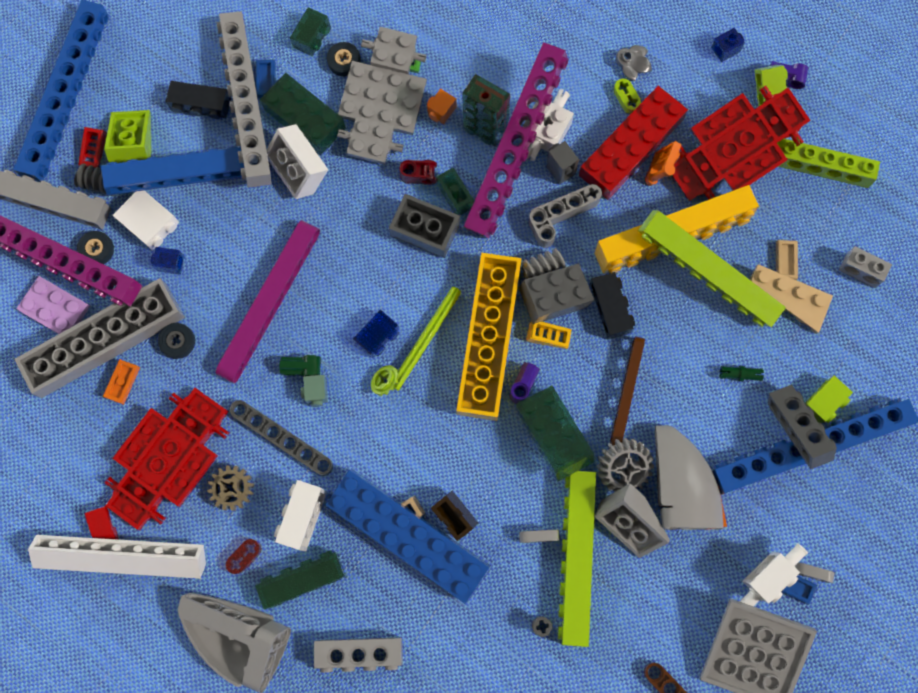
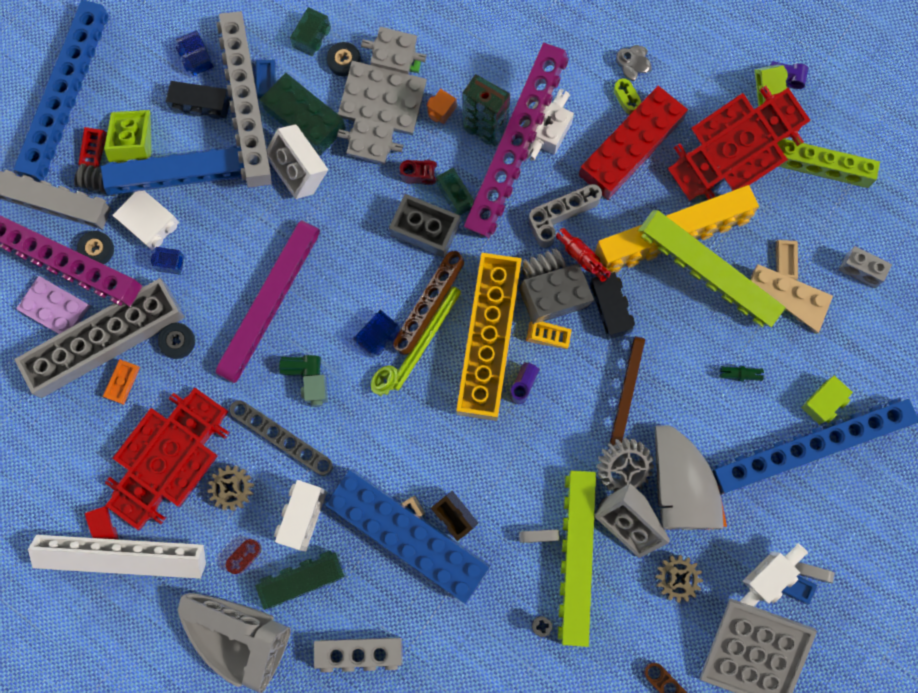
(194, 52): none -> clear blue brick
(431, 303): none -> reddish brown beam
(555, 433): clear green brick -> none
(562, 162): dark grey brick -> none
(583, 254): none -> red pin
(663, 161): orange plate -> none
(685, 585): none -> dark tan gear
(728, 44): clear blue brick -> none
(791, 420): dark grey brick -> none

